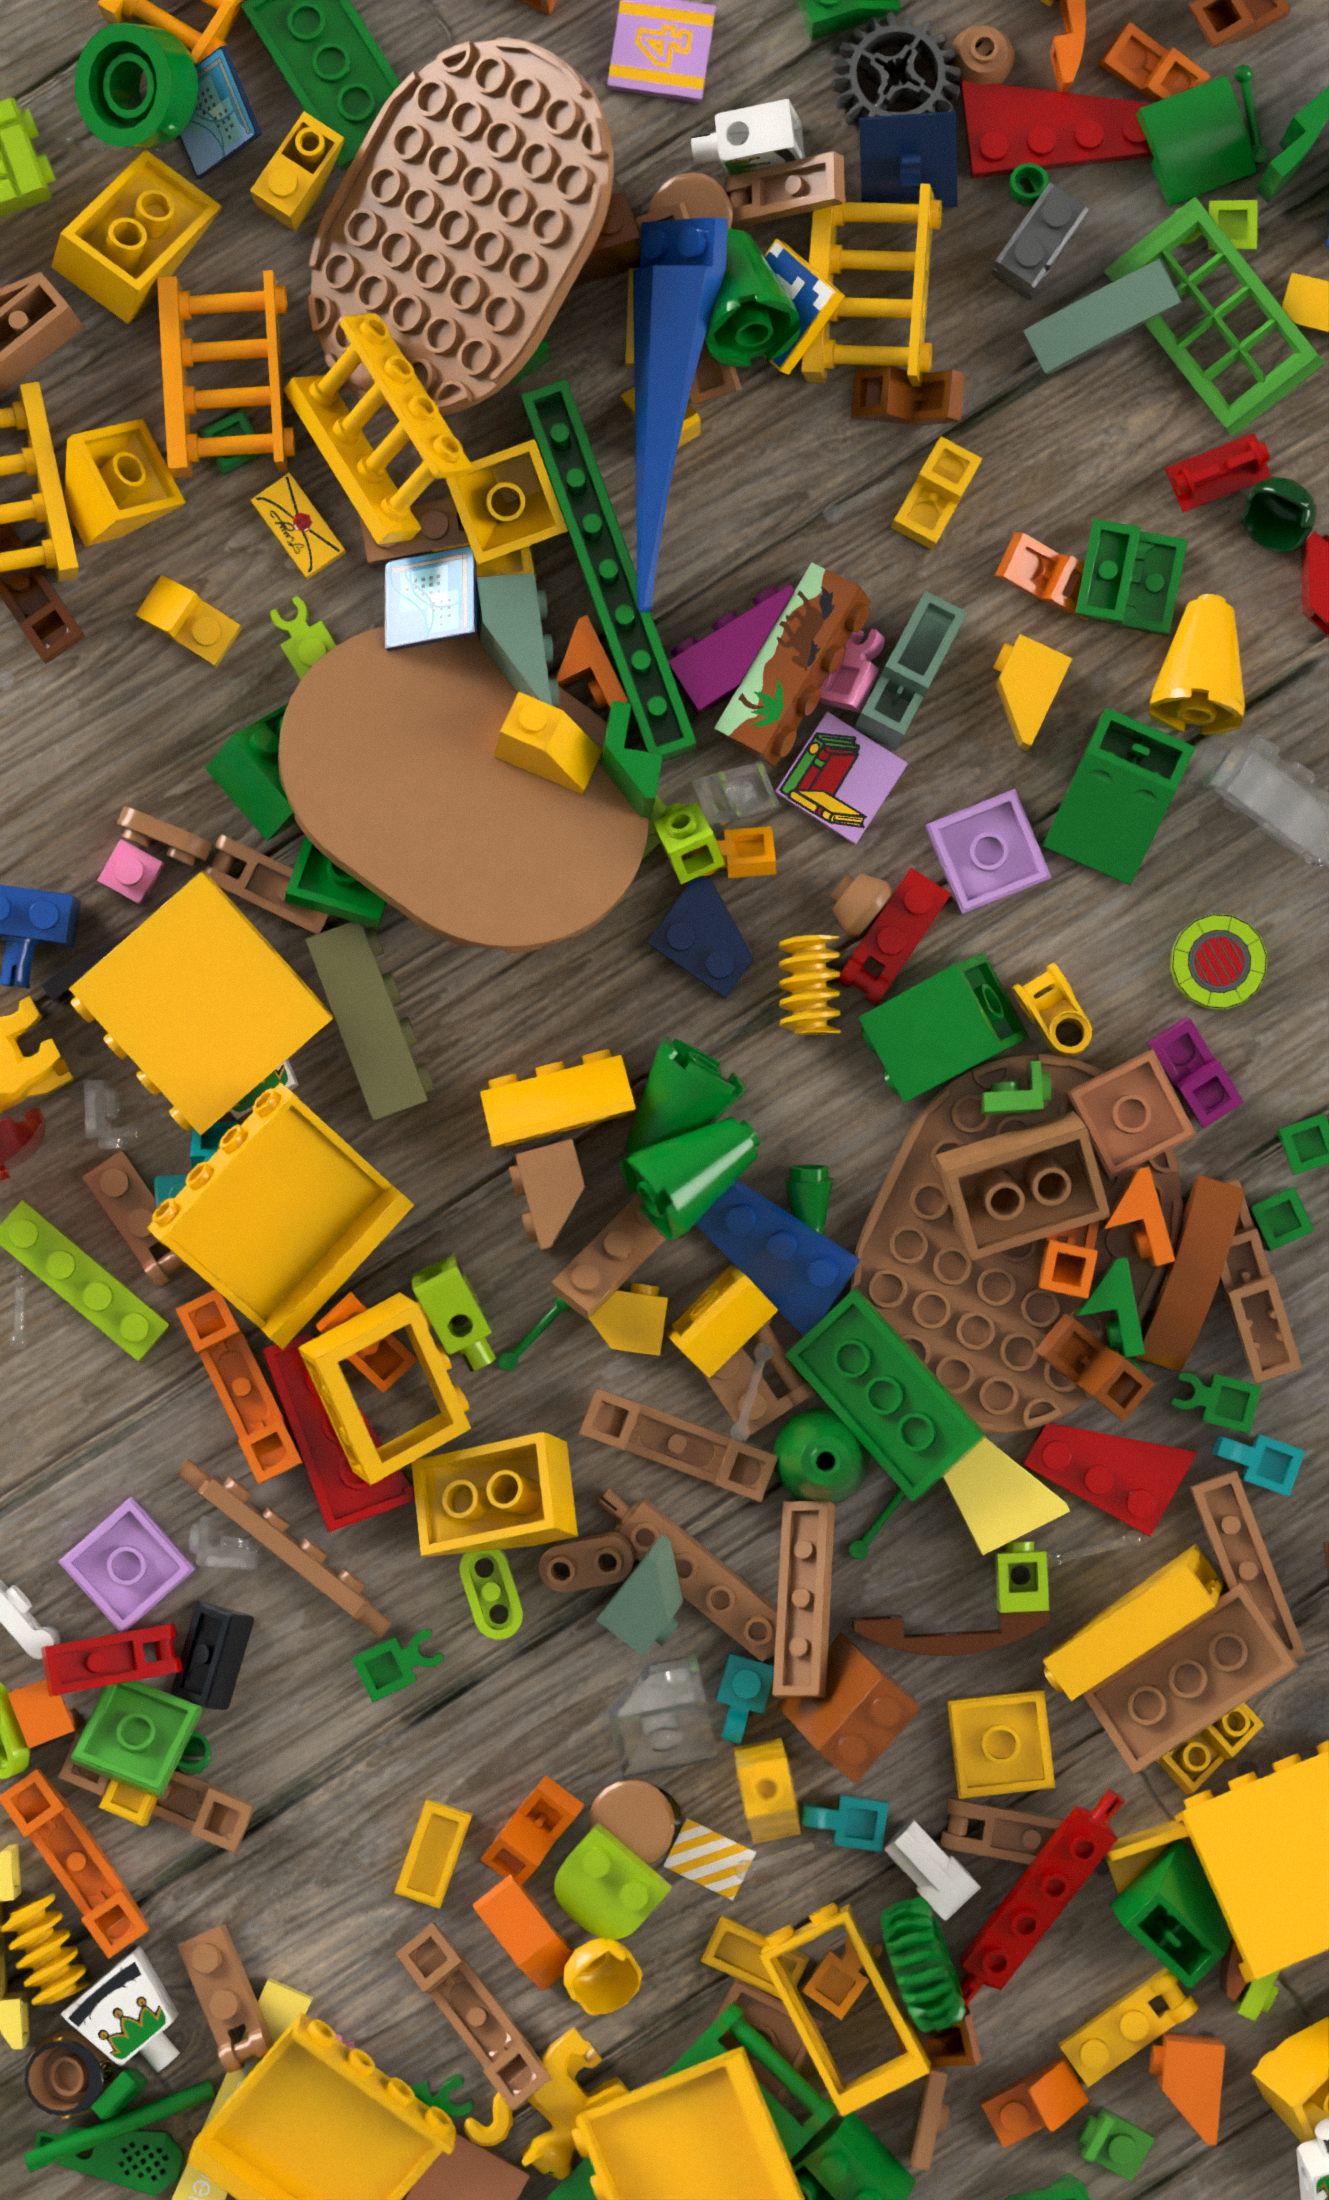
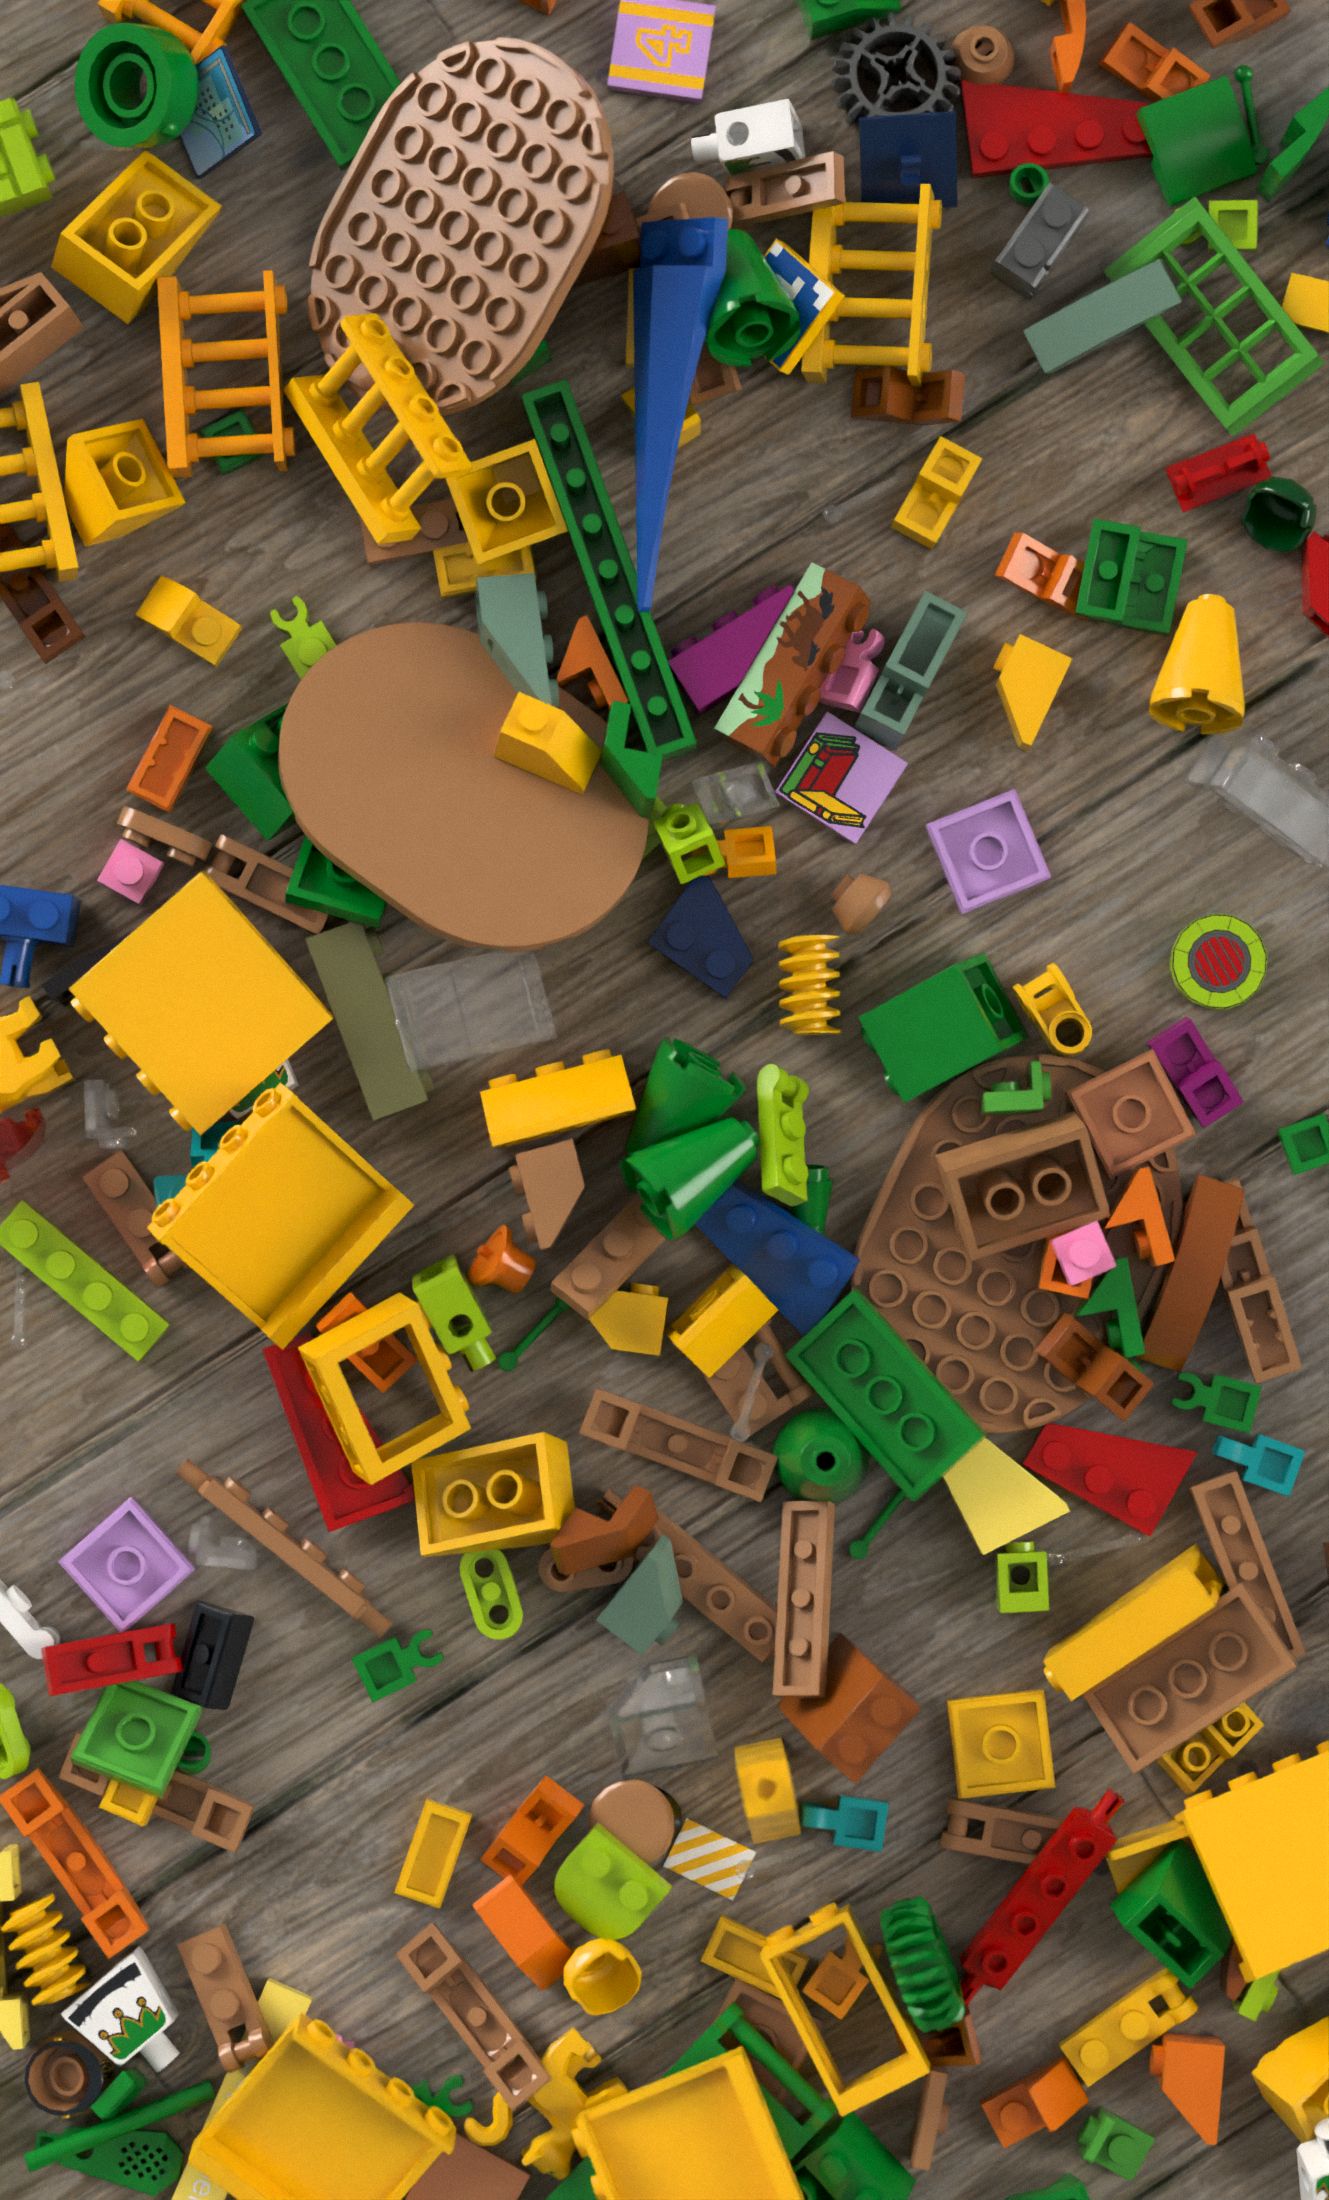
(42, 1716): orange panel -> none
(170, 759): none -> orange plate
(240, 1385): orange slope -> none
(297, 171): yellow slope -> none
(298, 526): yellow tile -> none
(430, 598): piece -> none
(470, 1008): none -> clear piece
(501, 1263): none -> orange piece
(593, 1542): none -> dark orange slope
(745, 1688): teal plate -> none
(782, 1134): none -> lime plate
(889, 1633): reddish brown slope -> none
(895, 934): red plate -> none
(939, 1877): white piece -> none
(1083, 1253): none -> bright pink plate
(1118, 796): green slope -> none
(1281, 1219): green tile -> none

